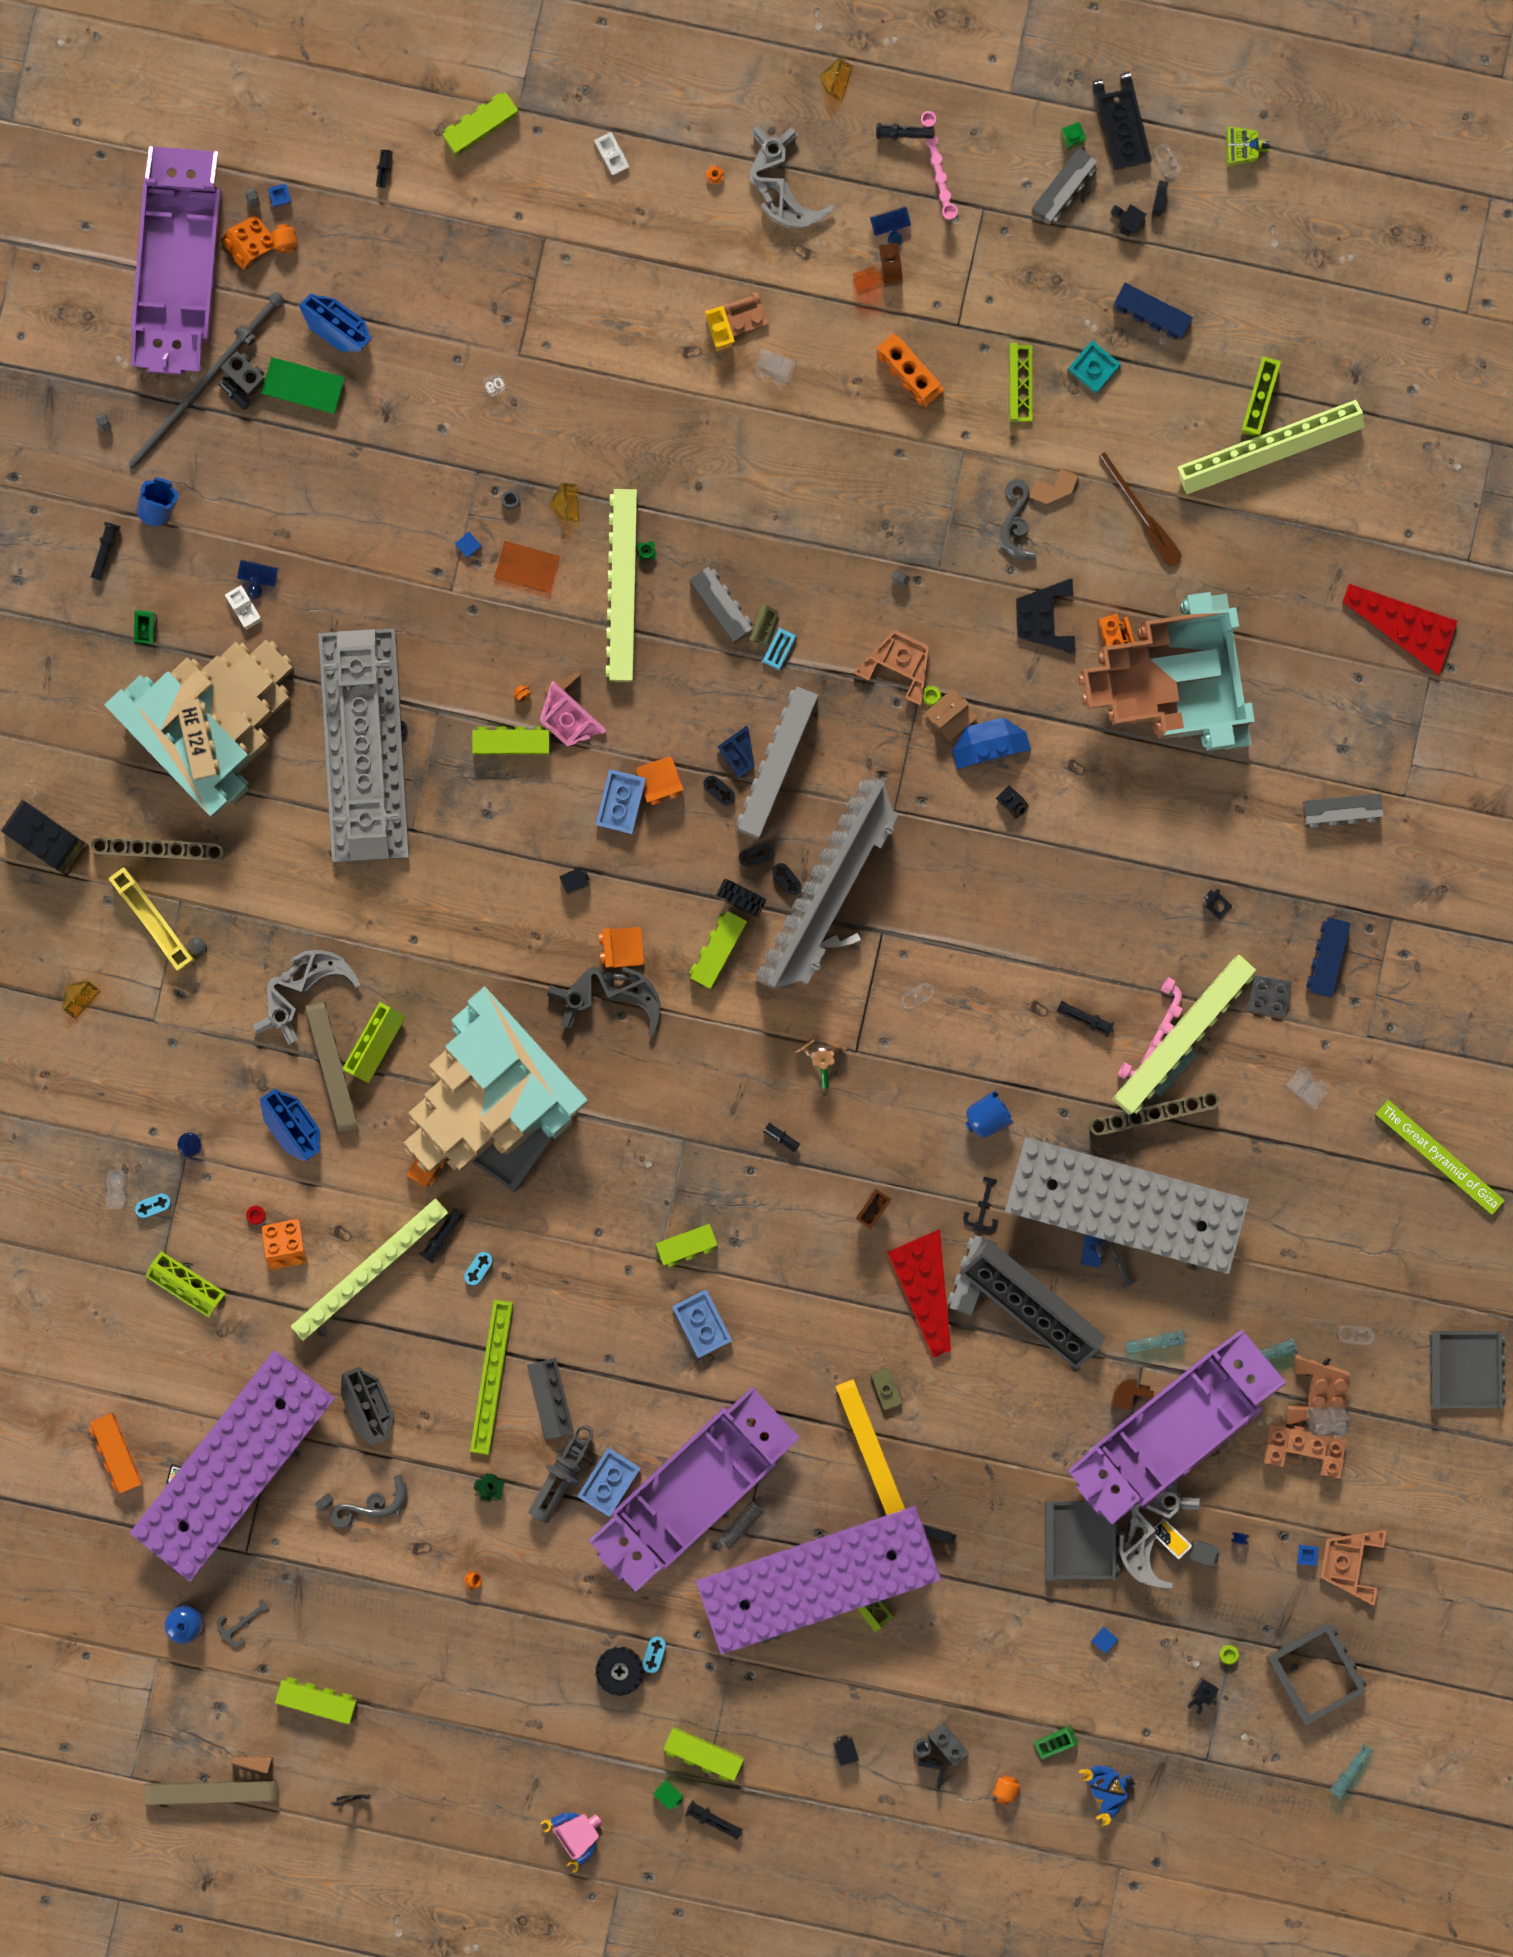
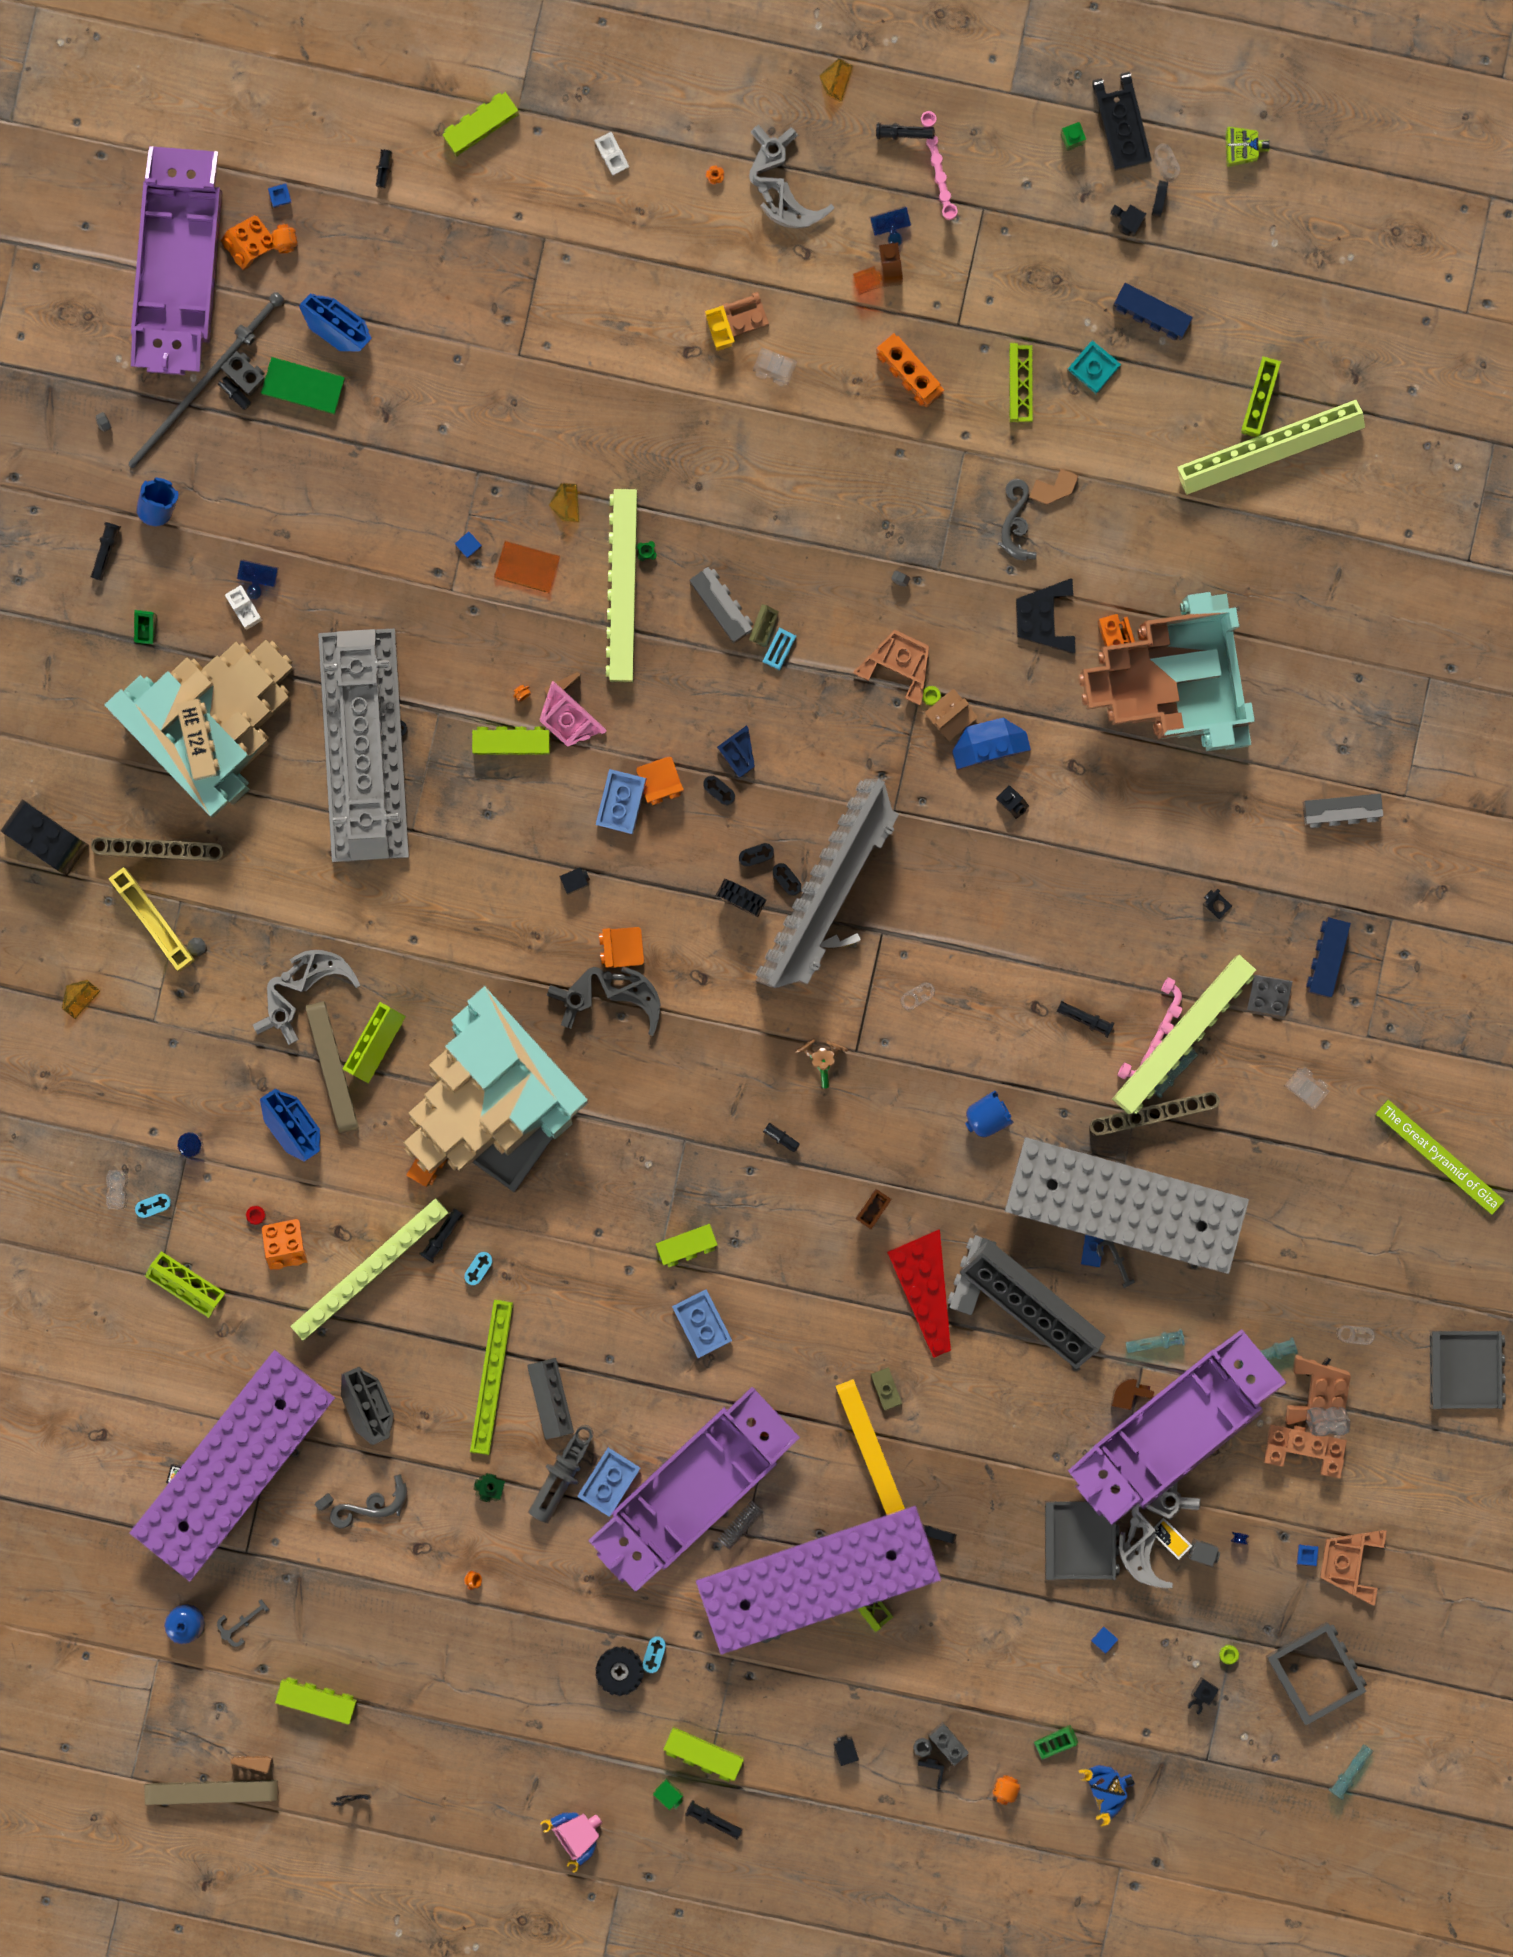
(116, 1453): orange brick -> none
(252, 197): dark grey tile -> none
(494, 384): clear tile -> none
(510, 499): dark grey tile -> none
(718, 950): lime brick -> none
(776, 766): light grey piece -> none
(978, 1226): black piece -> none
(1064, 186): piece -> none
(1162, 542): reddish brown piece -> none
(1412, 628): red wing -> none

